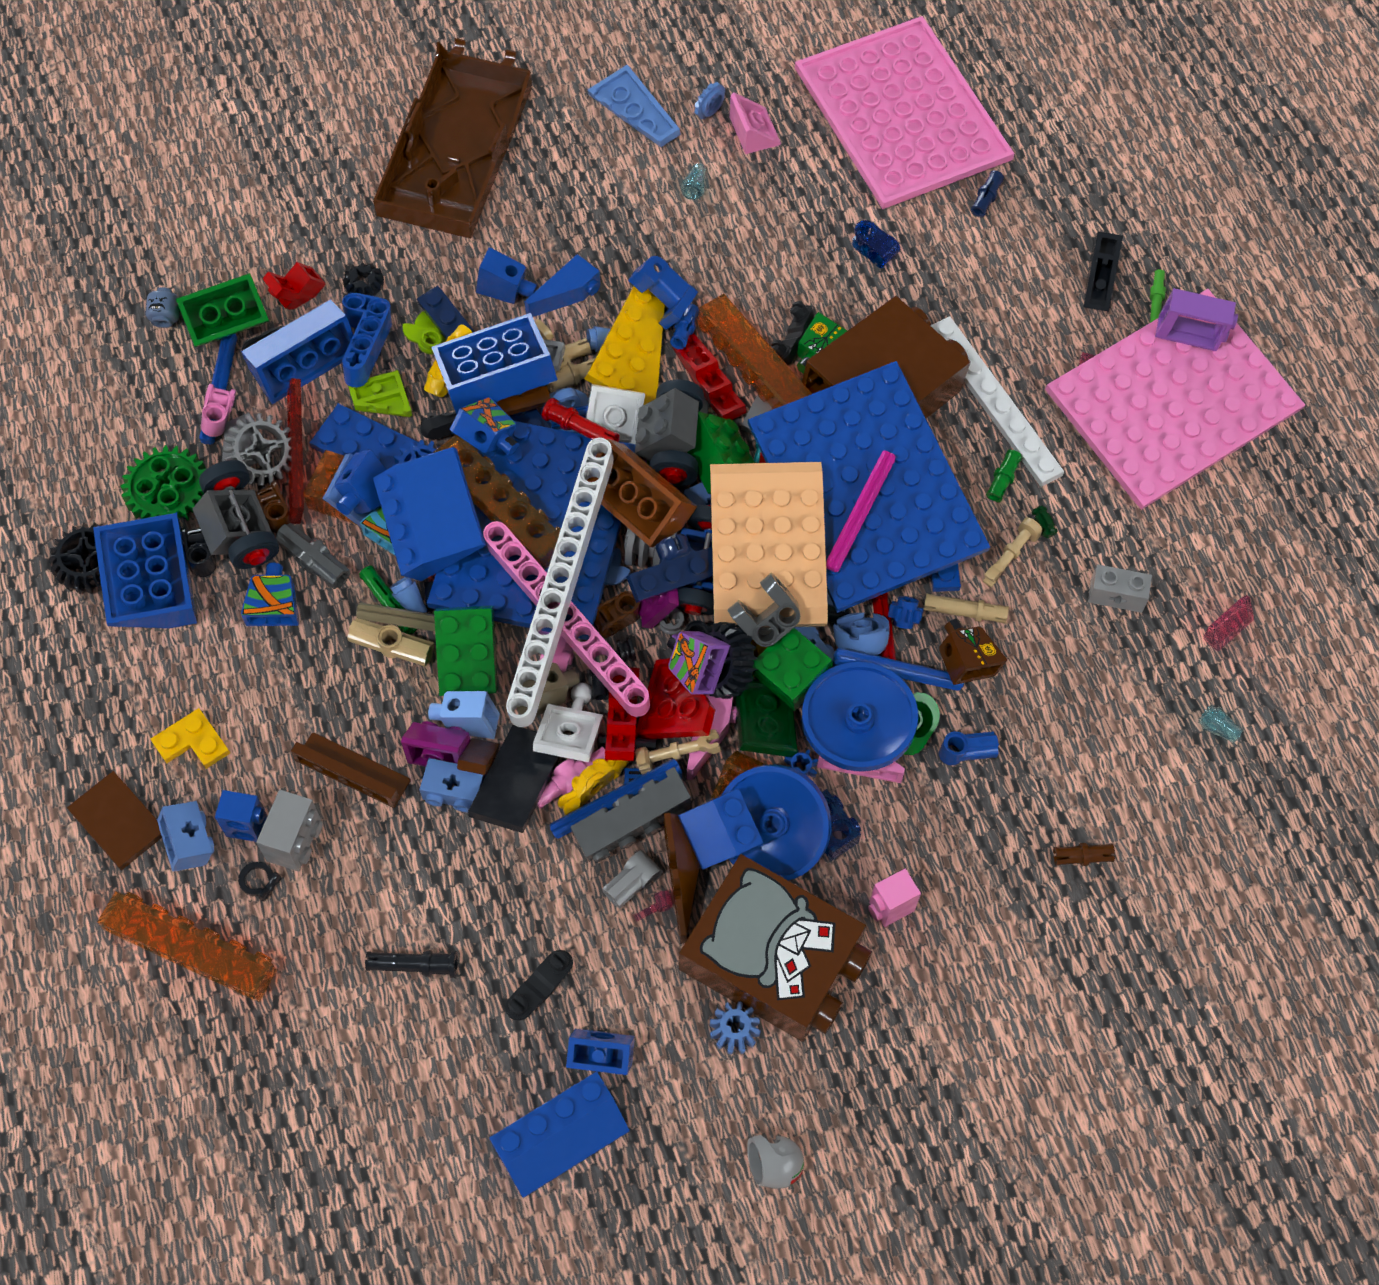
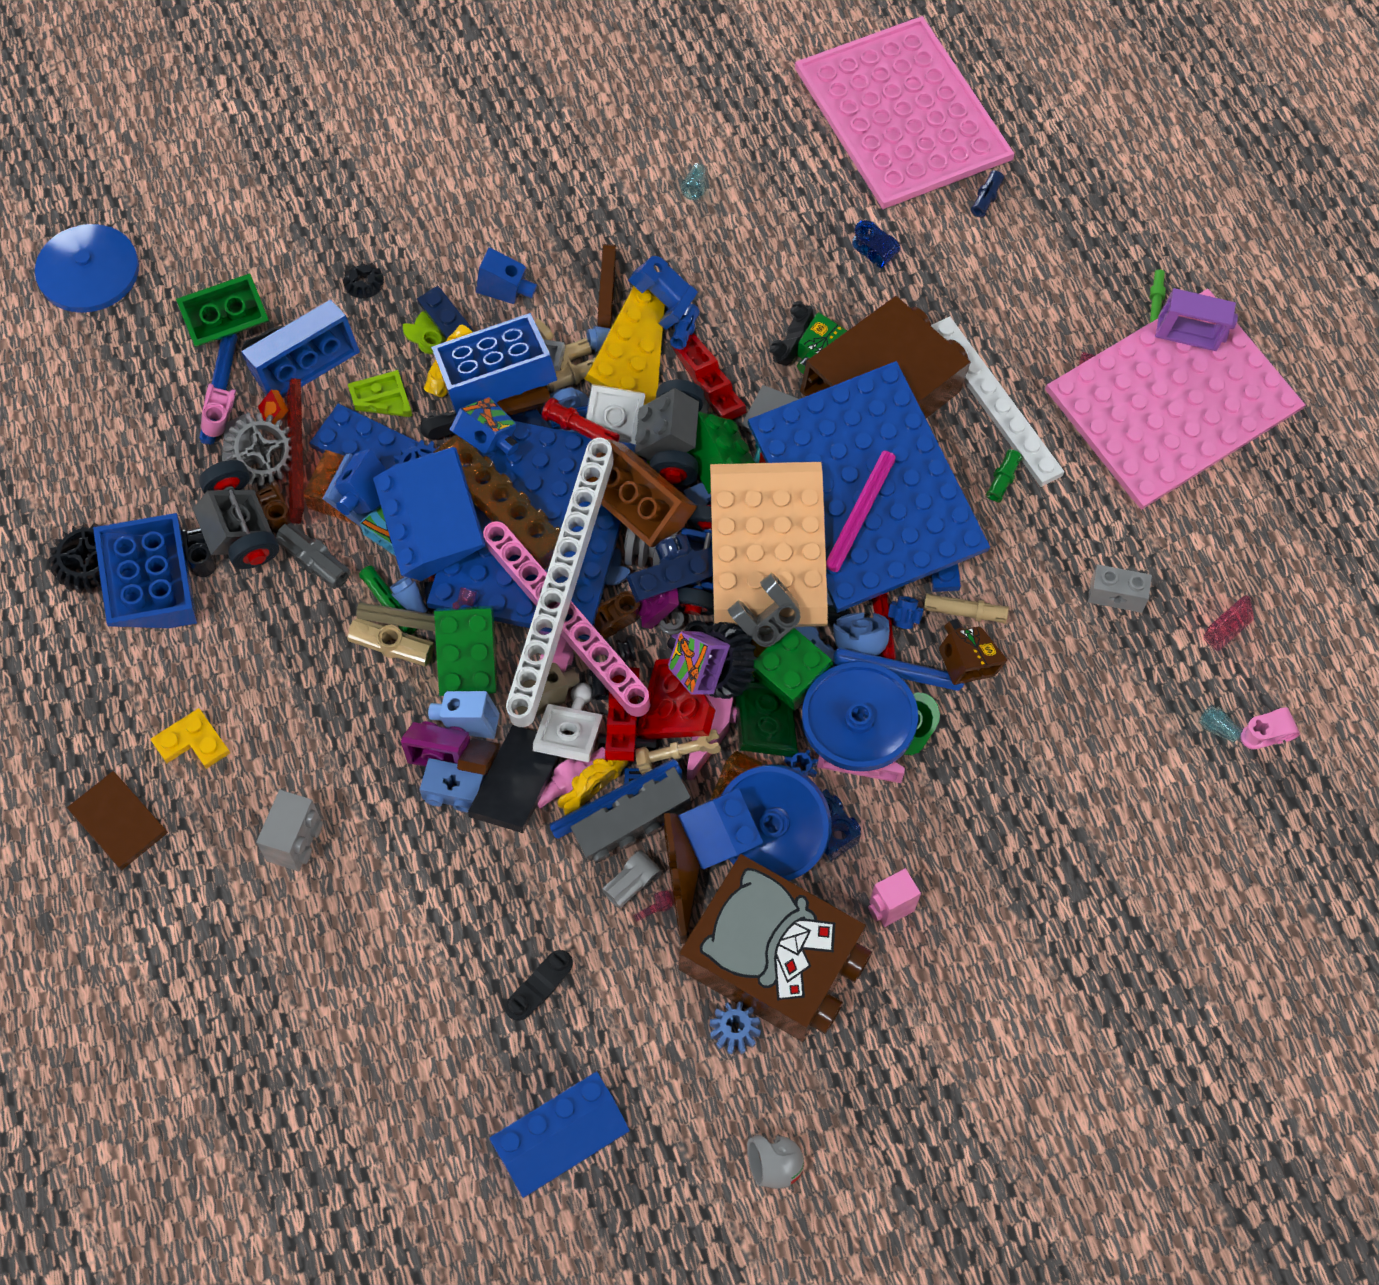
(87, 268): none -> blue dish
(162, 308): sand blue head -> none
(164, 484): green gear -> none
(185, 836): medium blue brick -> none
(188, 946): clear orange brick -> none
(240, 815): blue brick -> none
(262, 893): black piece -> none
(270, 599): torso -> none
(273, 405): none -> tile
(296, 287): red brick -> none
(351, 769): reddish brown panel -> none
(373, 323): blue beam -> none
(426, 963): black pin -> none
(453, 142): reddish brown piece -> none
(465, 597): none -> hand
(566, 287): blue slope -> none
(600, 1051): blue brick -> none
(606, 286): none -> reddish brown beam
(635, 105): medium blue wing -> none
(710, 100): medium blue gear -> none
(750, 353): clear orange brick -> none
(752, 124): bright pink slope -> none
(971, 747): blue piece -> none
(1028, 530): tan piece -> none
(1045, 521): dark green piece -> none
(1084, 854): reddish brown pin -> none
(1102, 271): black slope -> none
(1270, 729): none -> bright pink piece

